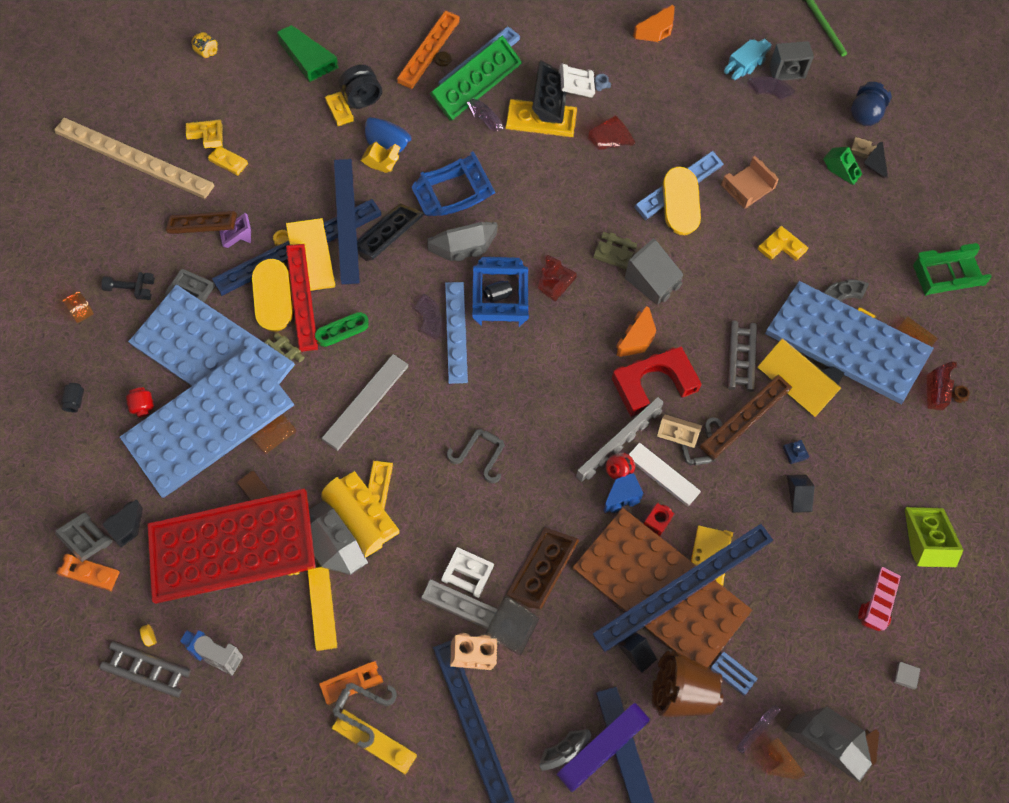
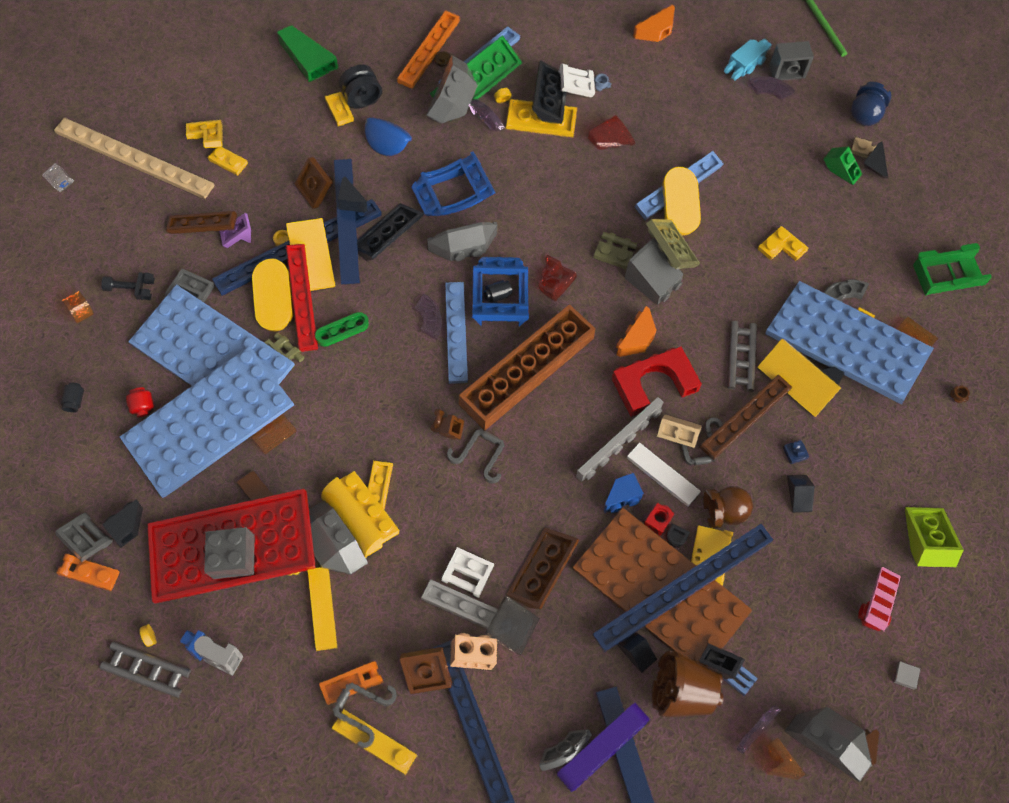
(58, 177): none -> clear brick
(204, 44): yellow head -> none
(229, 553): none -> dark grey brick
(313, 182): none -> reddish brown tile
(350, 198): none -> black slope
(365, 402): light grey tile -> none
(380, 158): yellow brick -> none
(426, 670): none -> reddish brown tile
(448, 427): none -> reddish brown piece
(453, 92): none -> dark grey wedge
(502, 95): none -> yellow tile
(526, 367): none -> dark orange brick
(620, 465): red head -> none
(672, 243): none -> olive plate
(677, 536): none -> black tile
(721, 661): none -> black slope
(728, 505): none -> reddish brown tile
(750, 183): nougat panel -> none
(940, 386): clear red slope -> none

